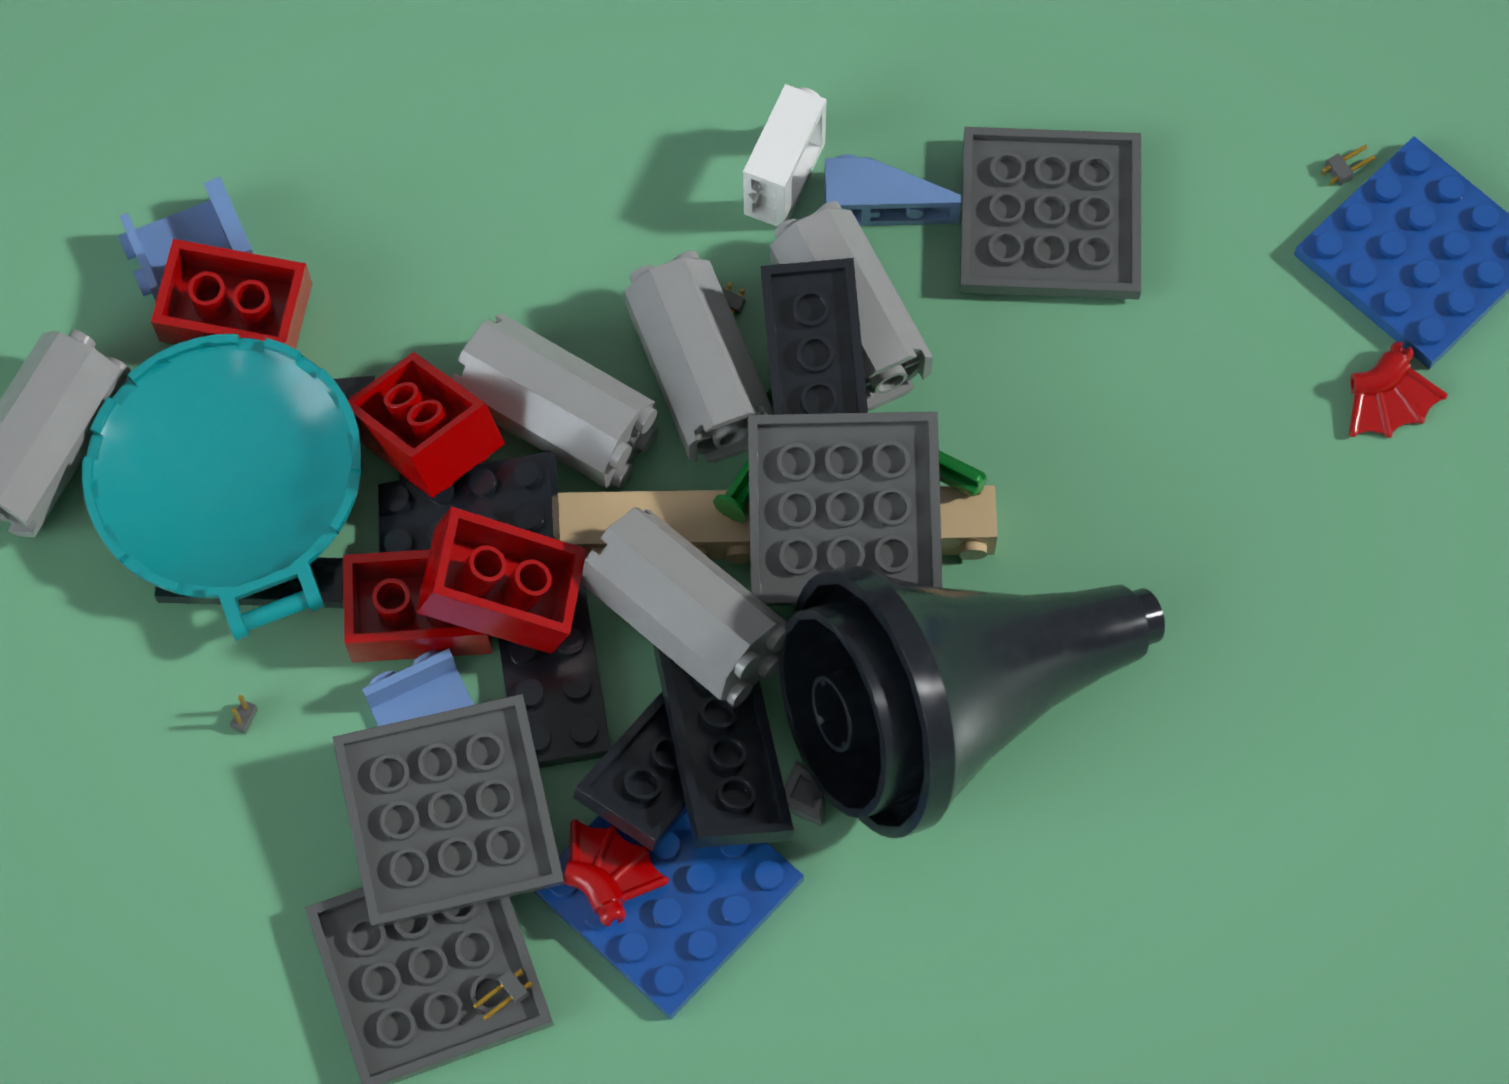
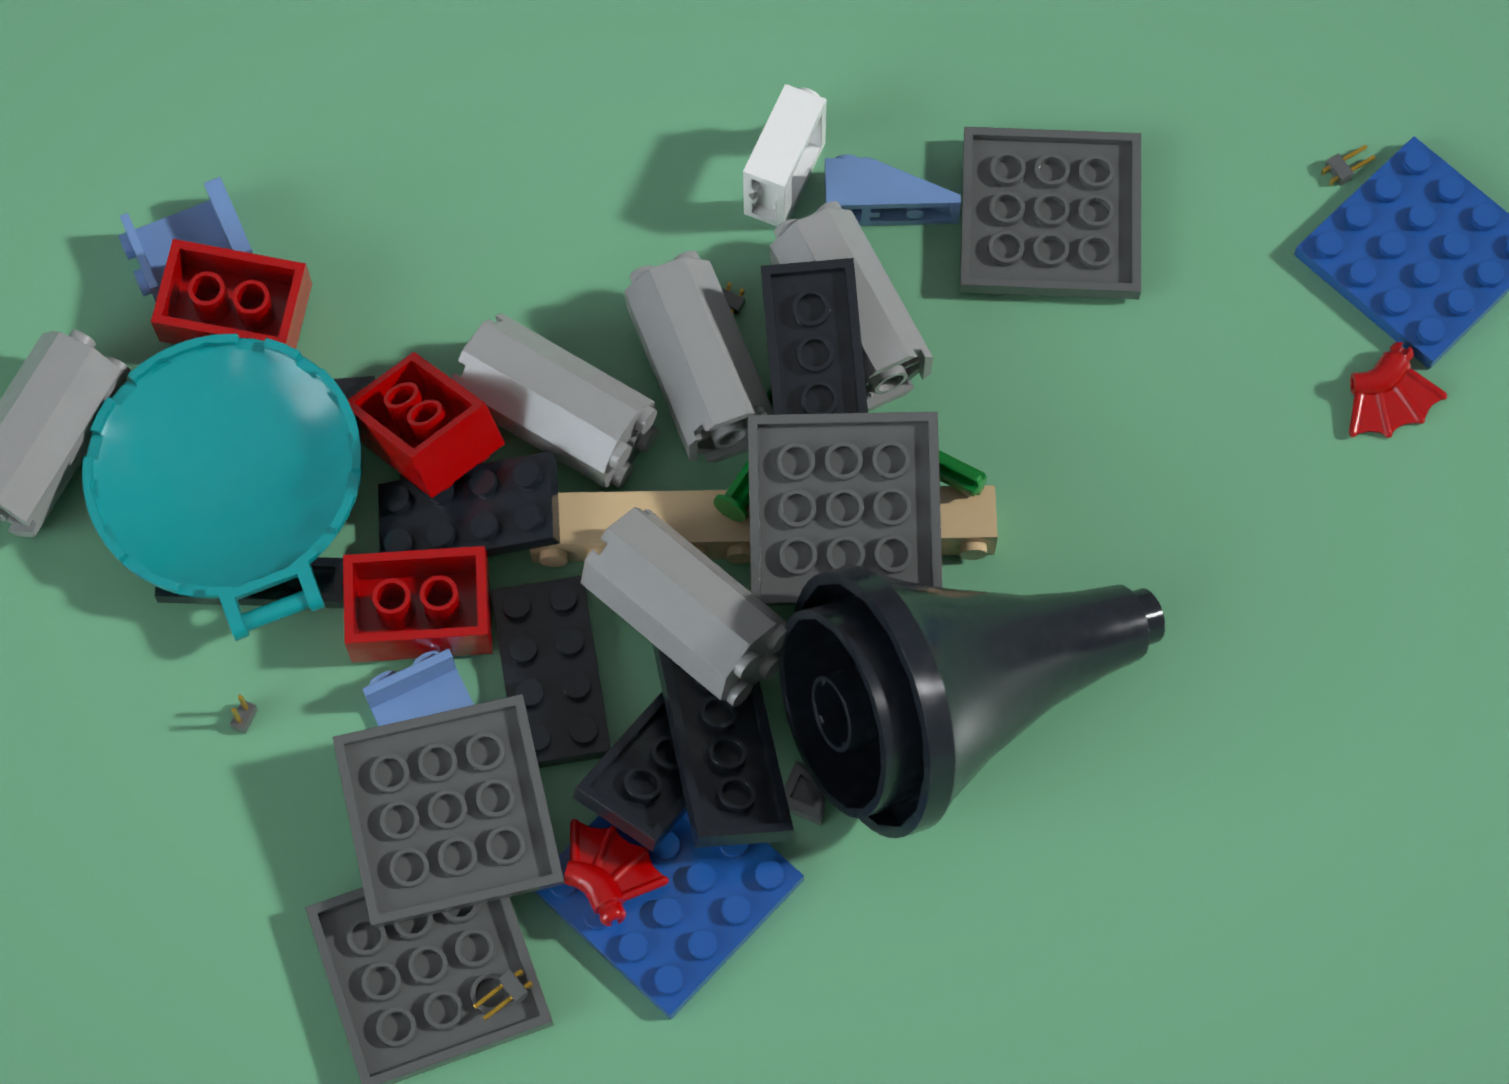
(501, 580): red brick -> none

